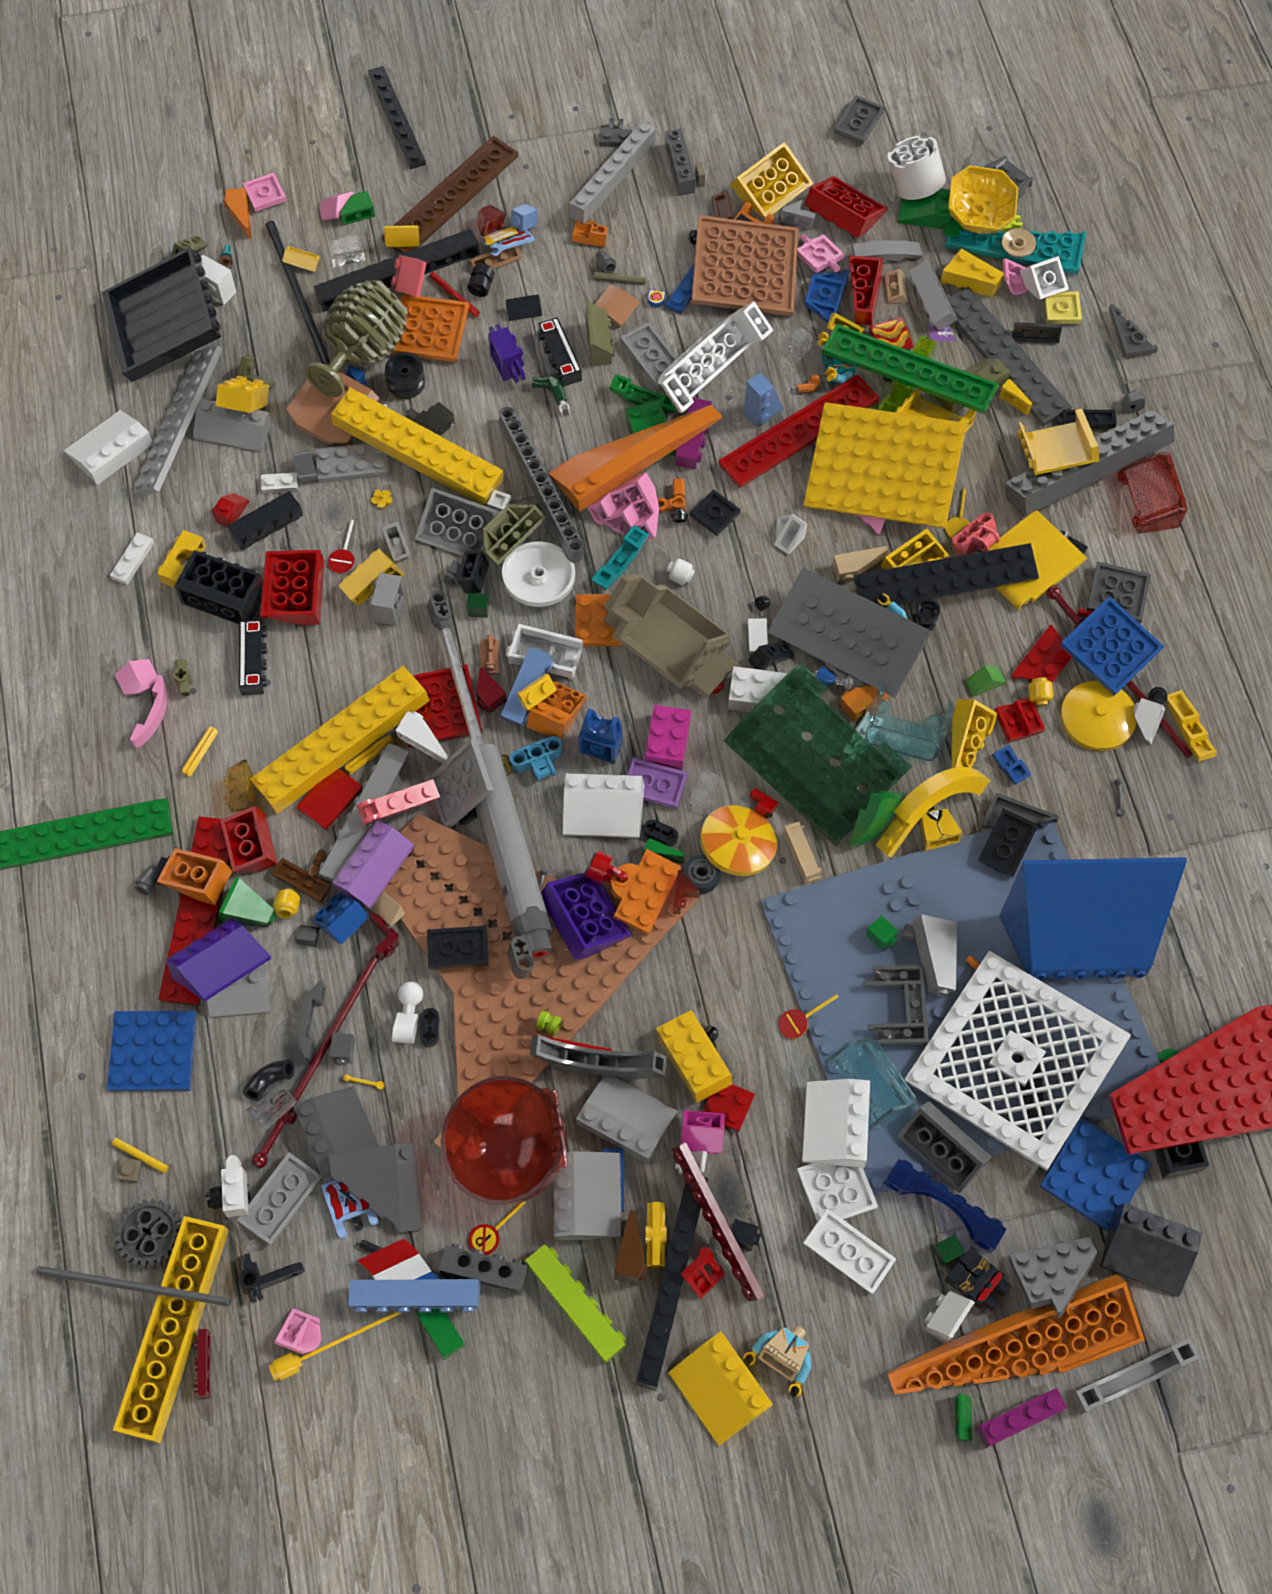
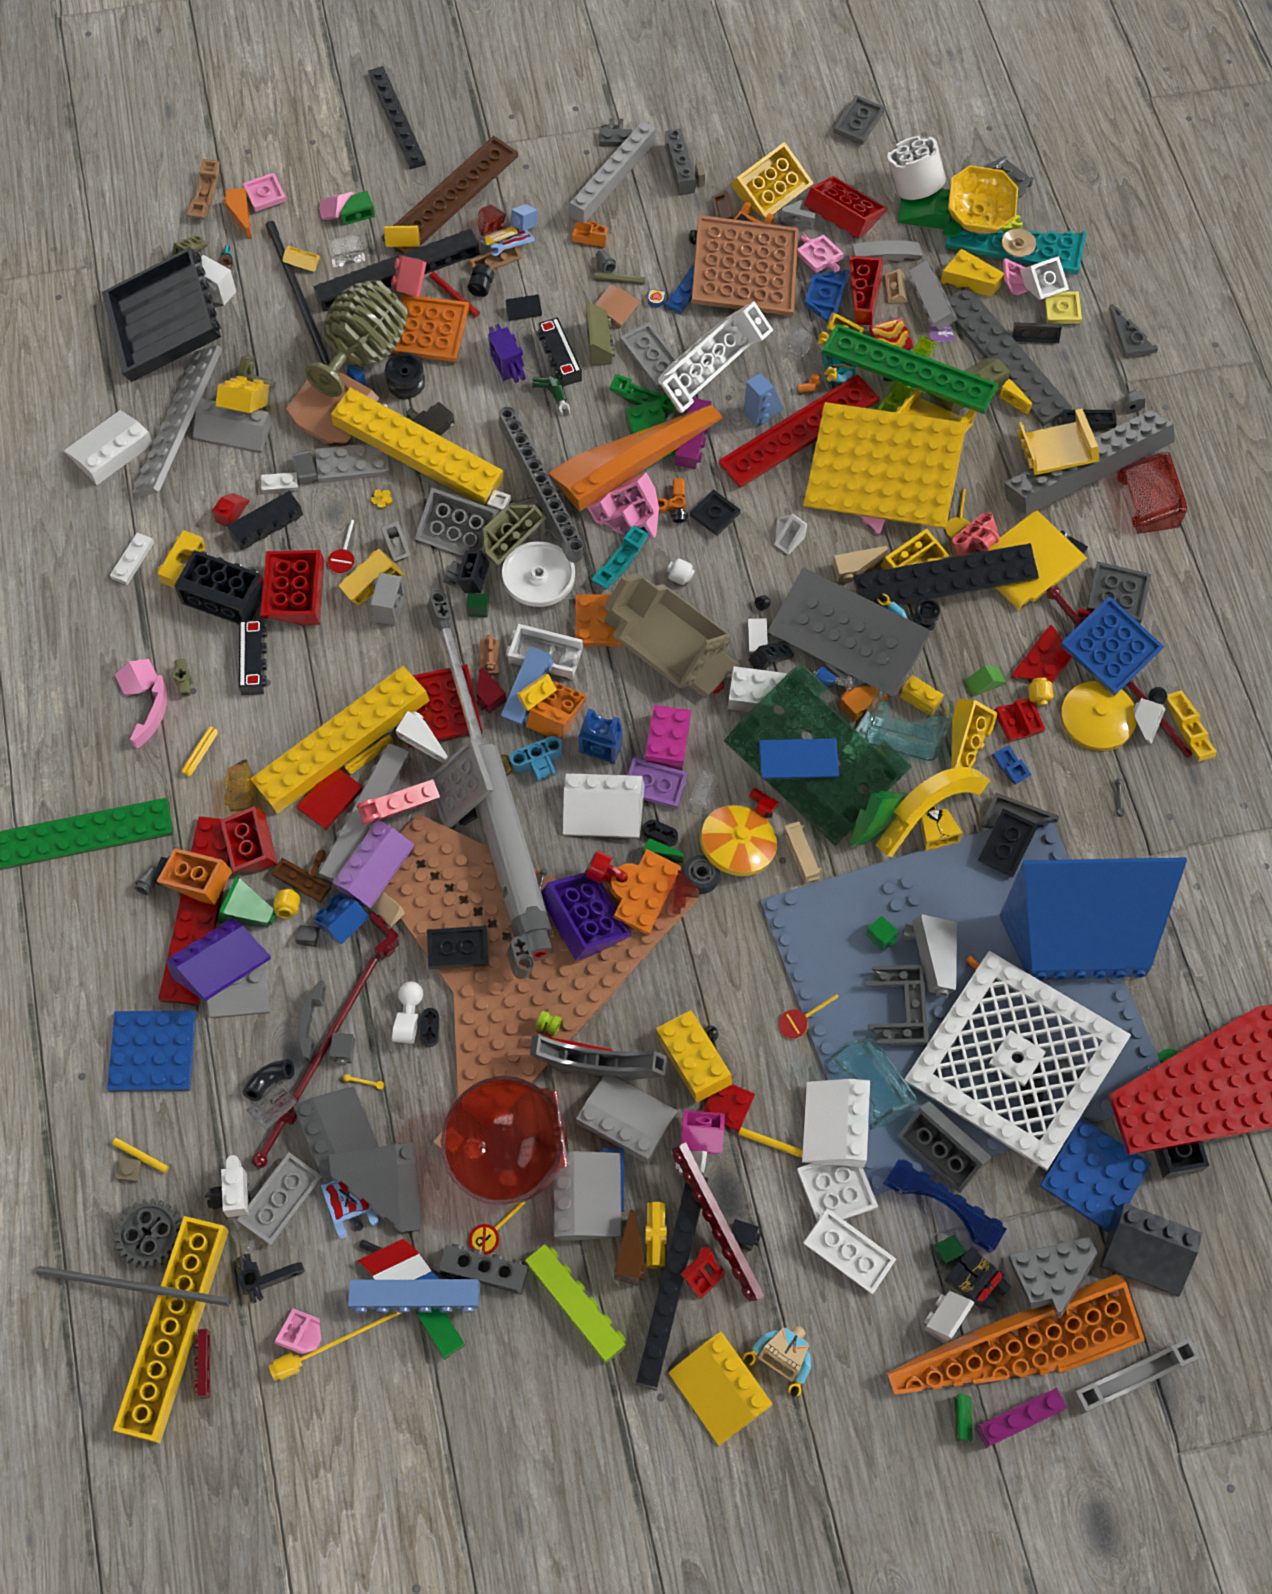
(206, 189): none -> medium nougat slope
(771, 1142): none -> yellow bar
(798, 758): none -> blue tile
(921, 695): none -> yellow brick

